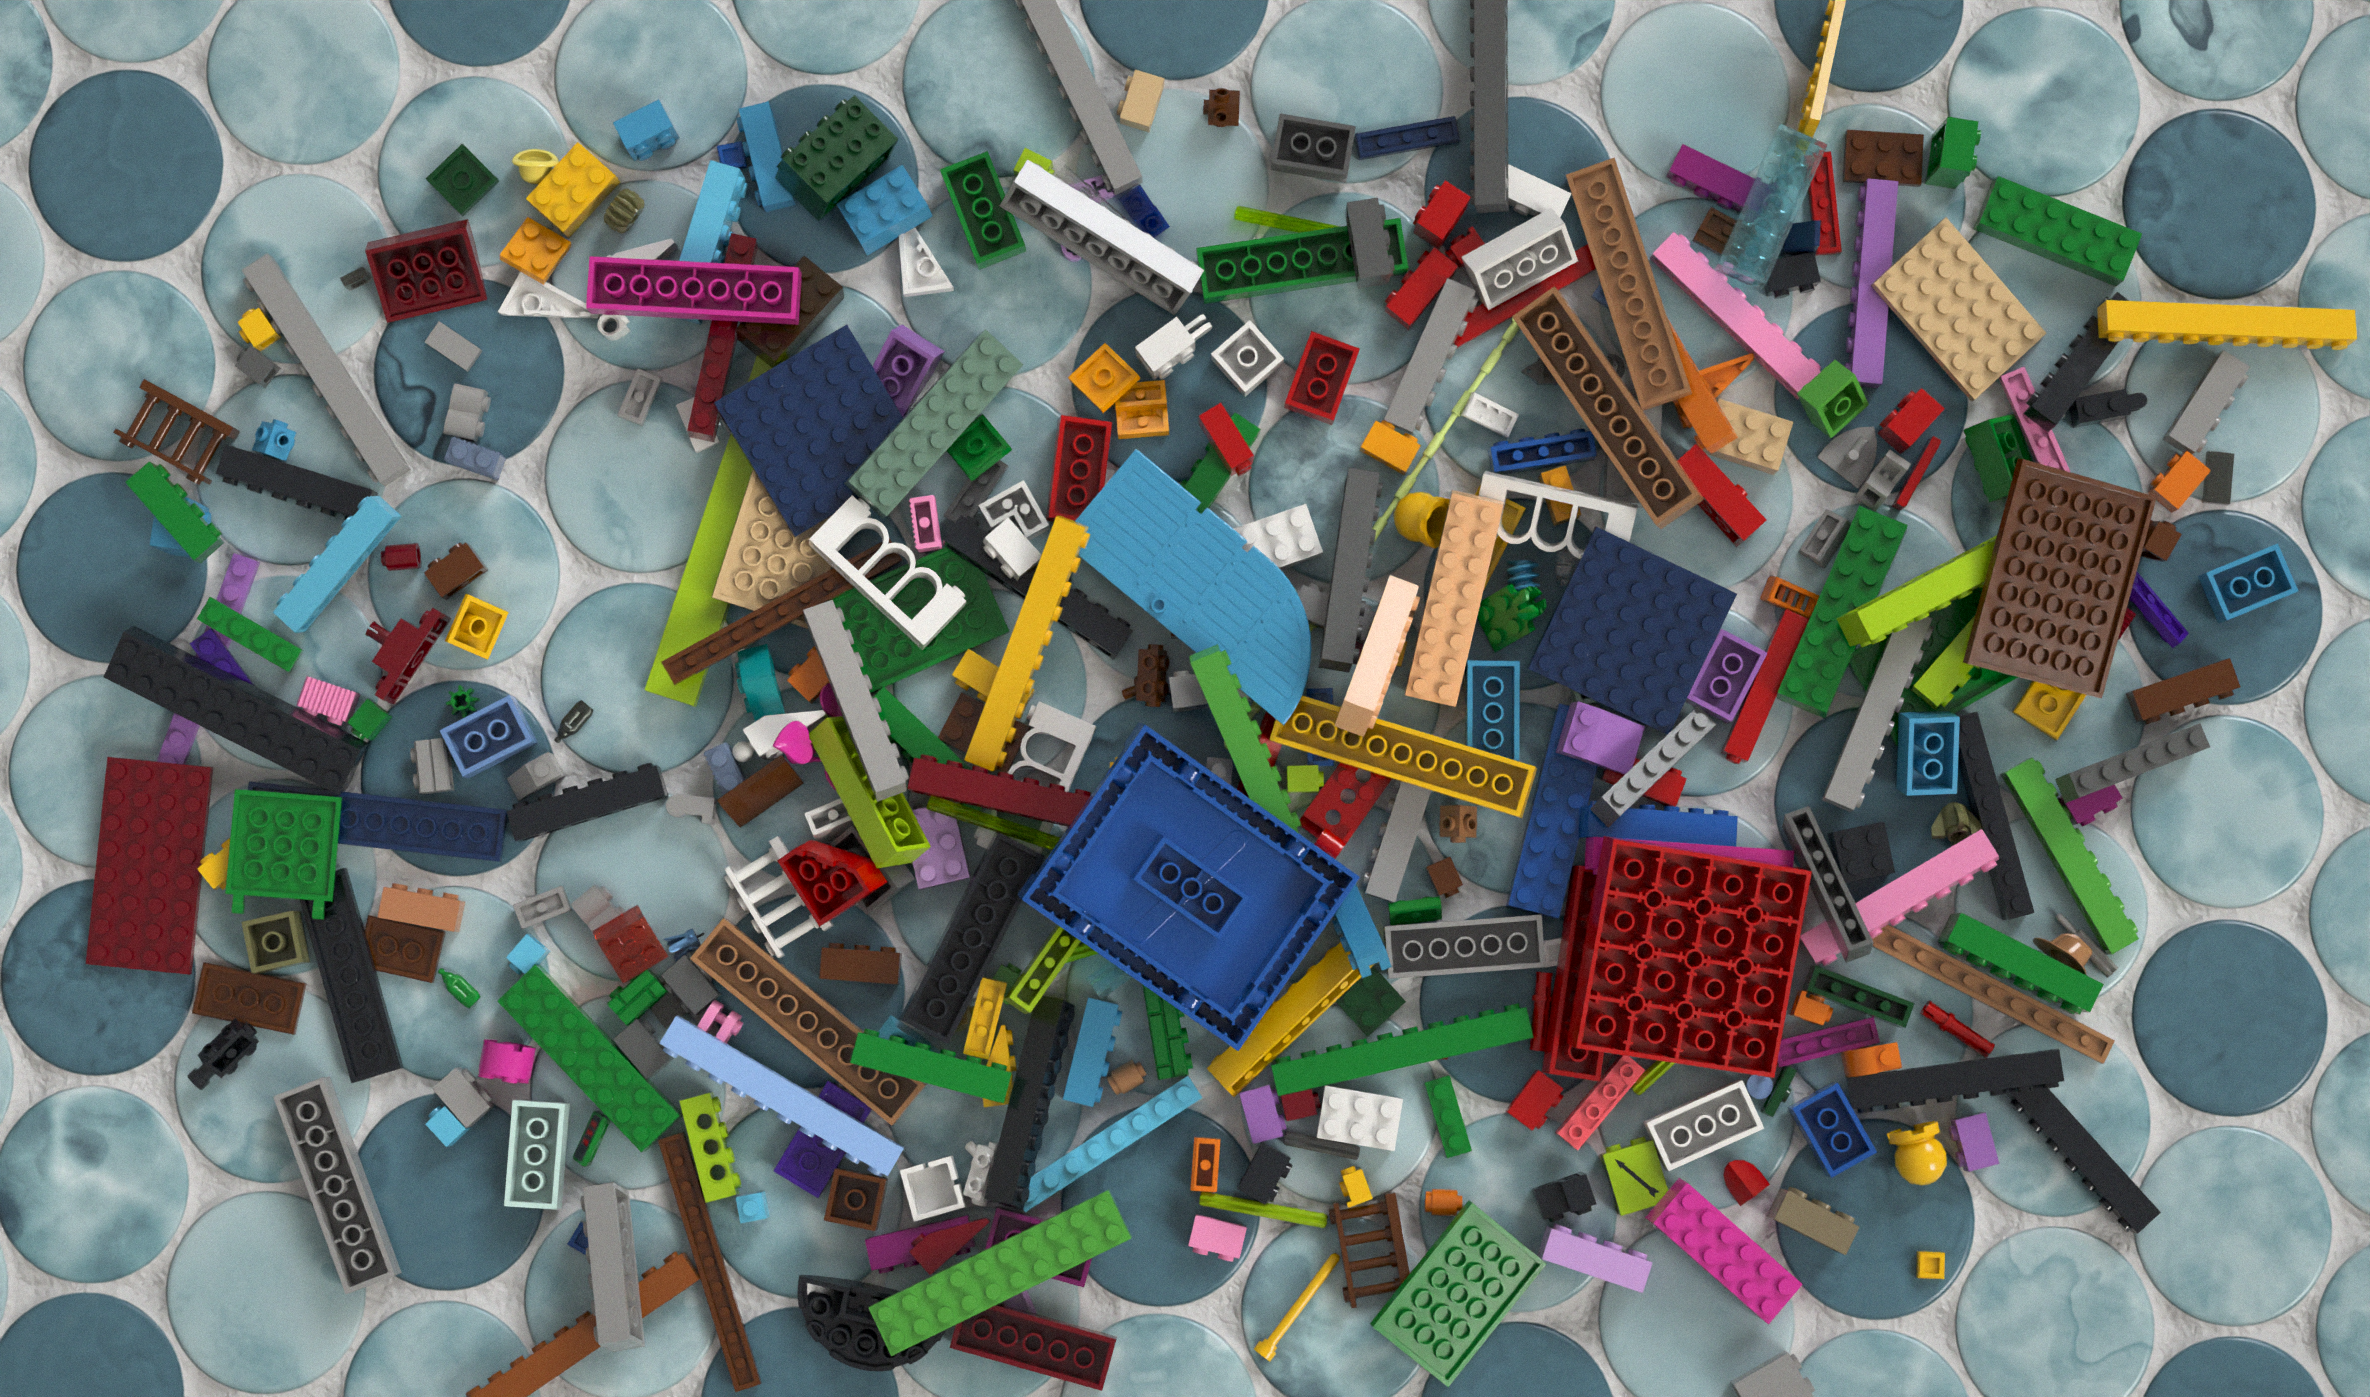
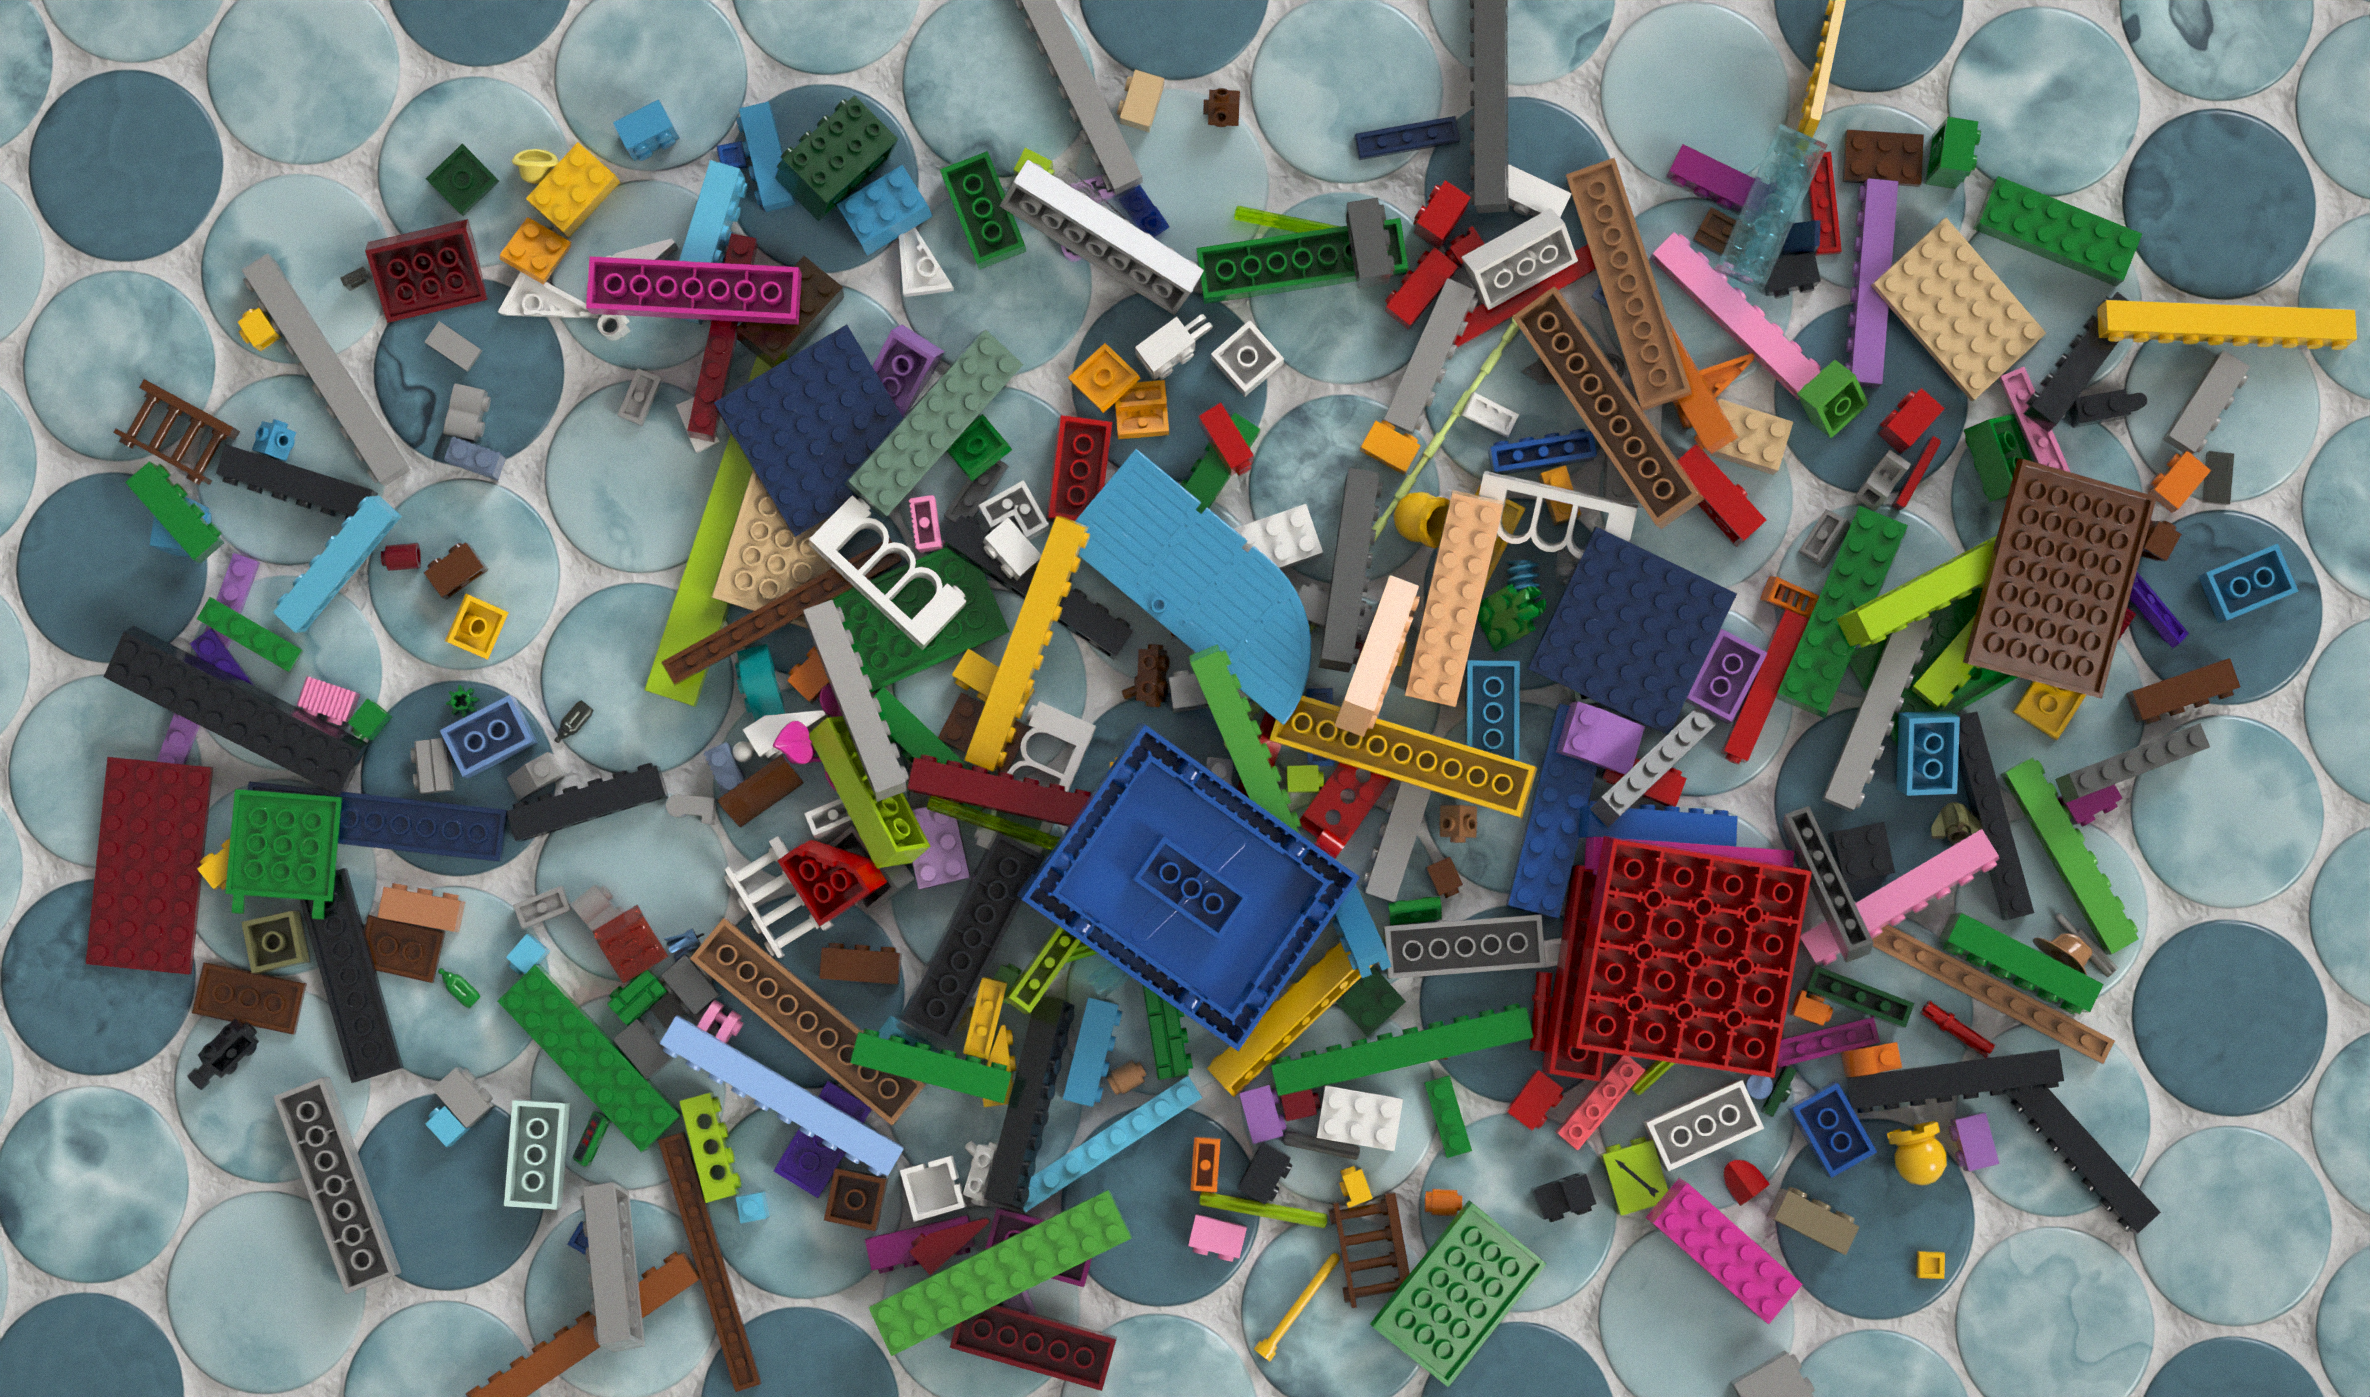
(257, 366): dark grey brick -> none
(404, 651): dark red brick -> none
(506, 1061): dark pink brick -> none
(624, 211): olive gear -> none
(841, 1321): black brick -> none
(1312, 148): dark grey brick -> none
(1321, 378): red brick -> none
(1595, 1259): lavender brick -> none
(1852, 454): light grey shield -> none

